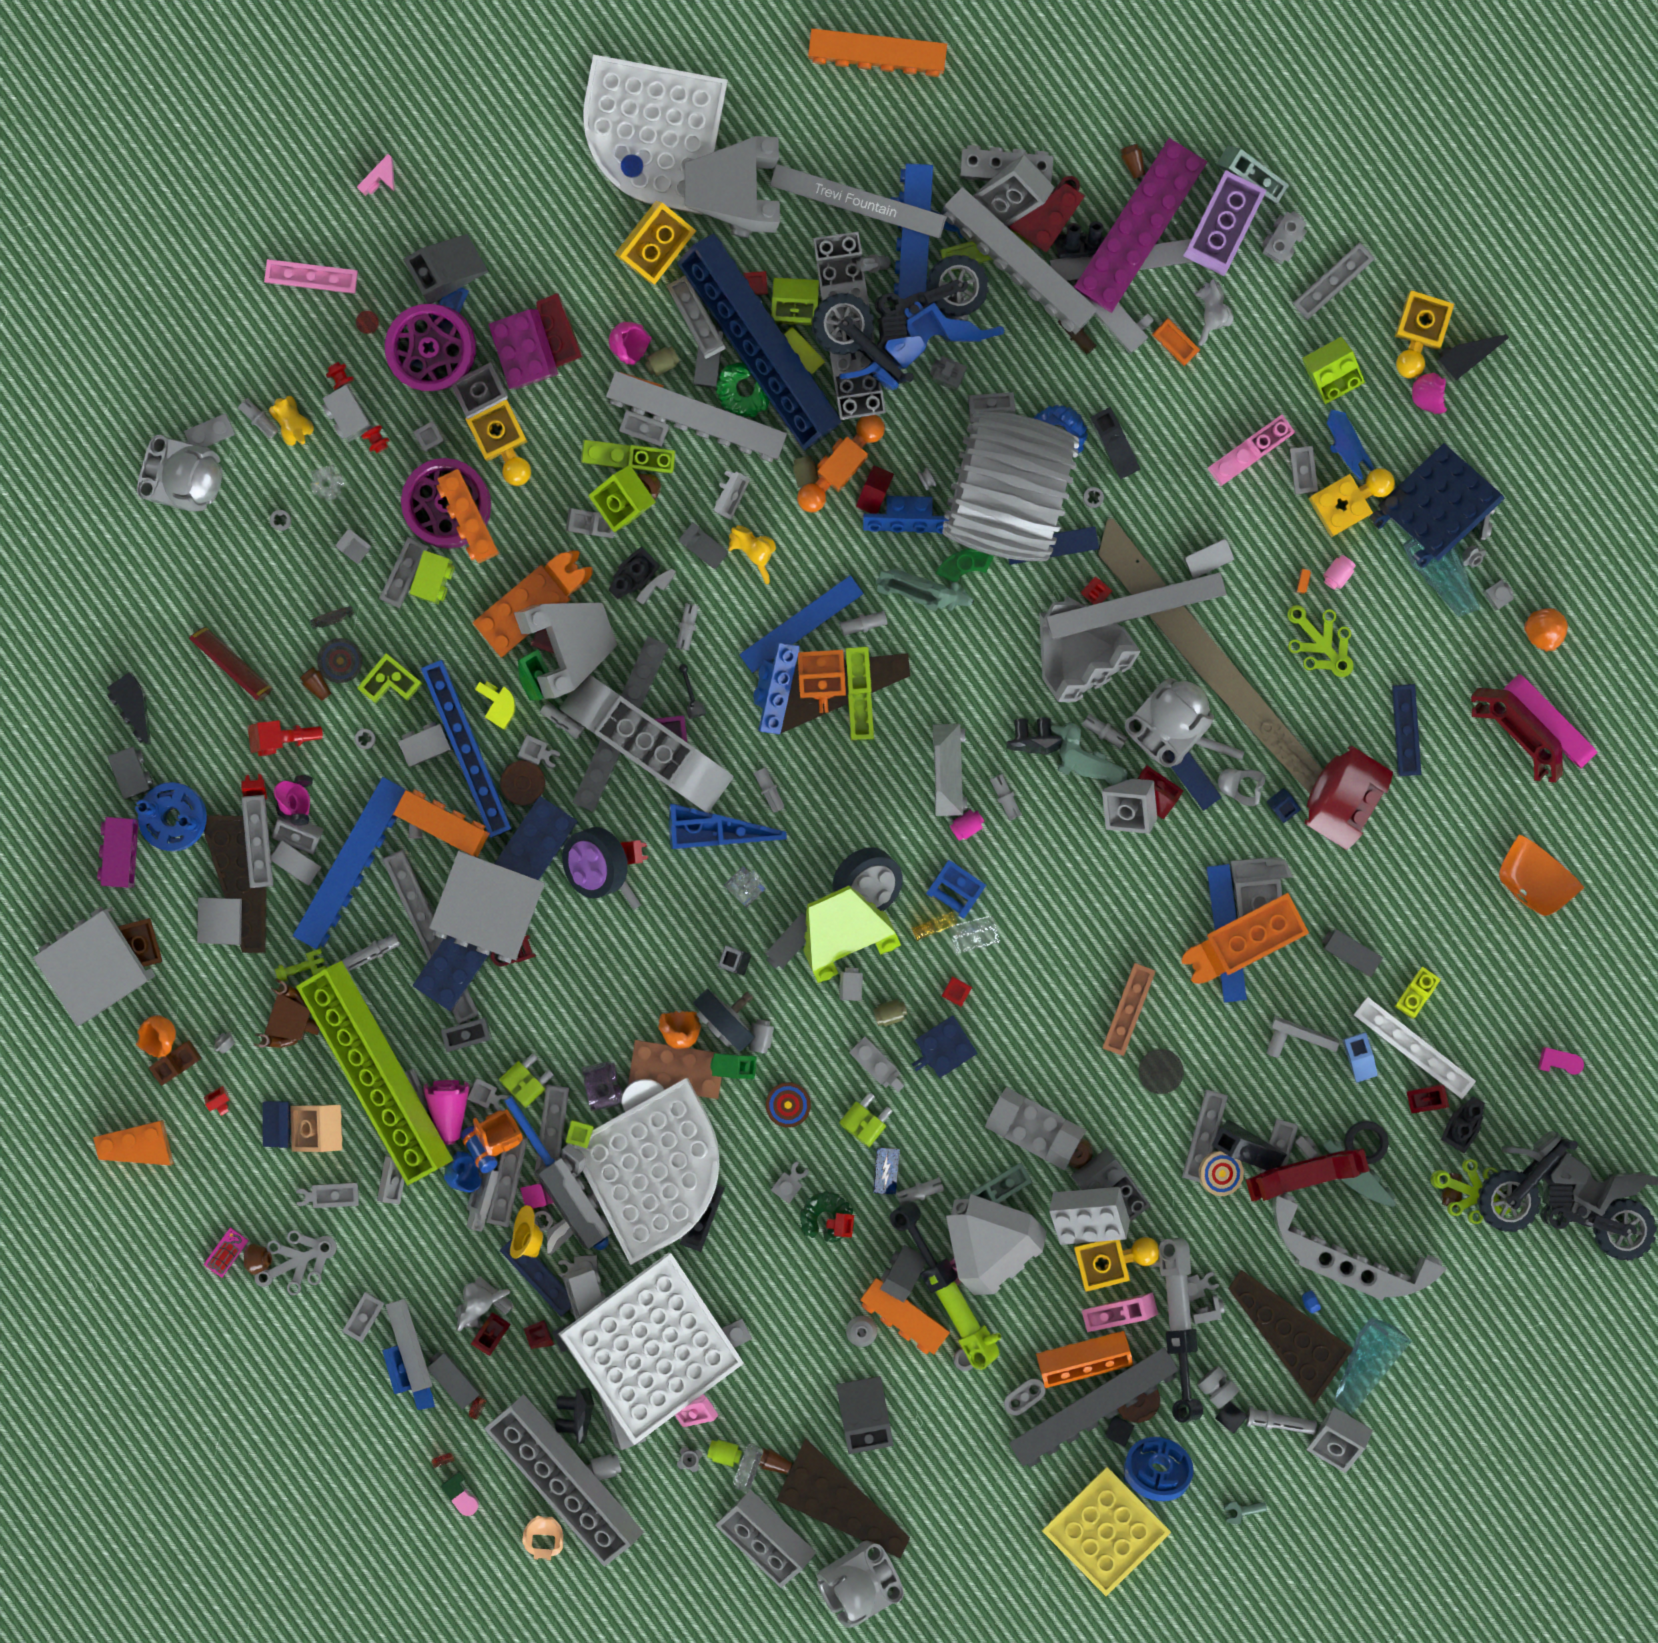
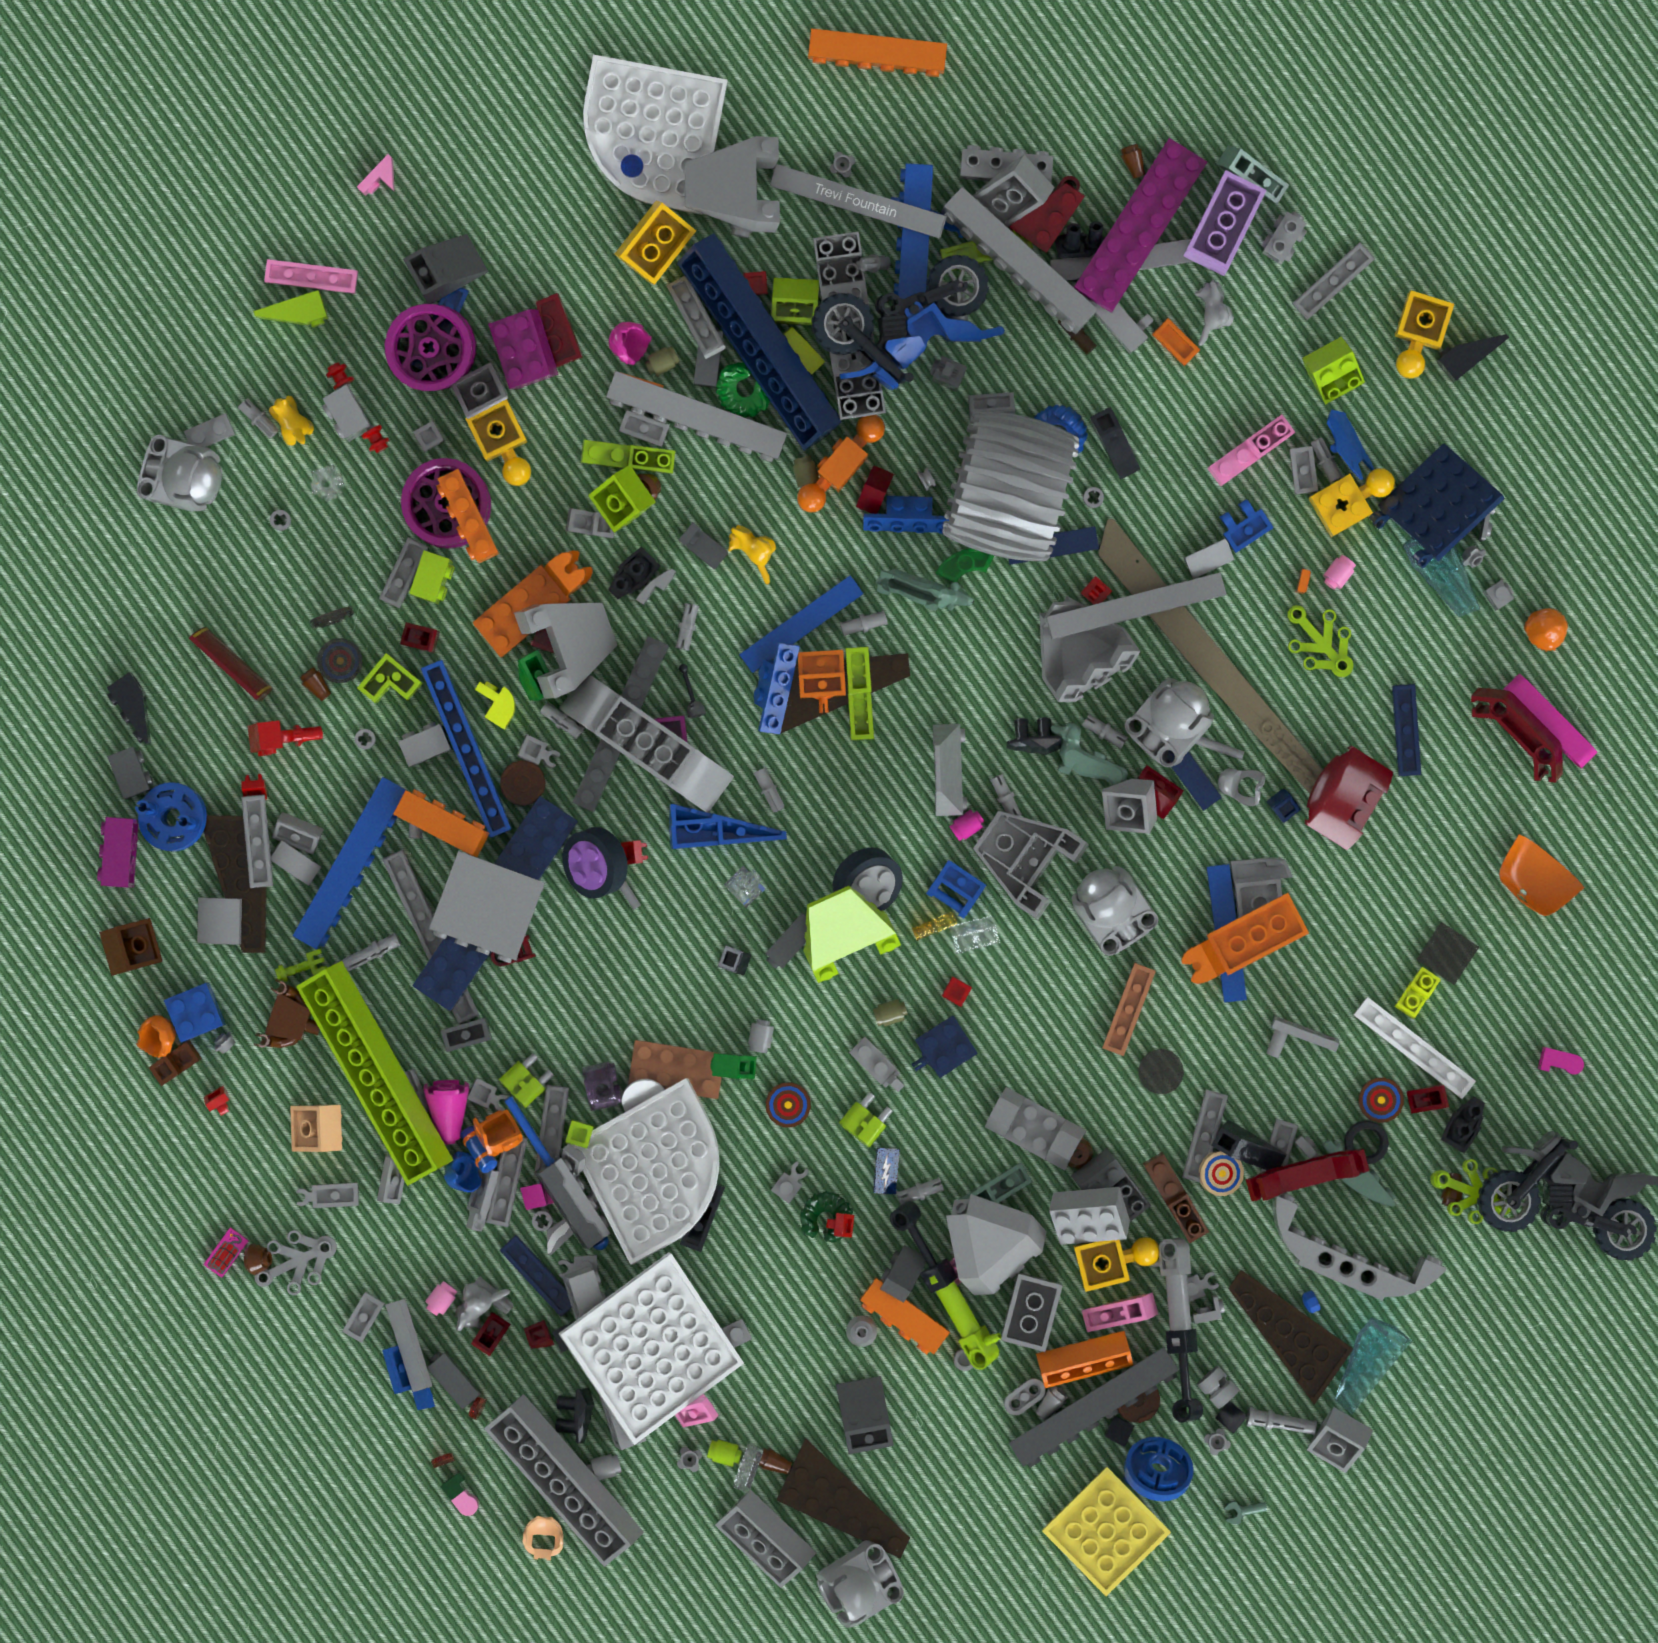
(91, 966): light grey panel -> none
(136, 1144): orange wedge -> none
(194, 1012): none -> blue brick
(276, 1124): dark blue panel -> none
(294, 800): dark pink cap -> none
(299, 310): none -> lime slope
(353, 546): light grey panel -> none
(367, 322): clear red tile -> none
(420, 637): none -> dark red slope
(441, 1298): none -> bright pink brick
(526, 1235): yellow piece -> none
(680, 1029): orange hair -> none
(724, 1019): black wheel -> none
(732, 494): light grey plate -> none
(840, 158): none -> light grey plate
(851, 984): light grey brick -> none
(1019, 853): none -> light grey wedge
(1031, 1311): none -> light grey brick
(1052, 1401): none -> light grey cone
(1113, 909): none -> light grey piece
(1175, 1197): none -> reddish brown slope
(1218, 1435): none -> light grey plate
(1247, 530): none -> blue plate
(1326, 459): none -> light grey axle
(1351, 952): dark grey brick -> none
(1360, 1056): medium blue slope -> none
(1381, 1100): none -> tile
(1429, 393): dark pink hair -> none
(1447, 953): none -> clear smoke tile

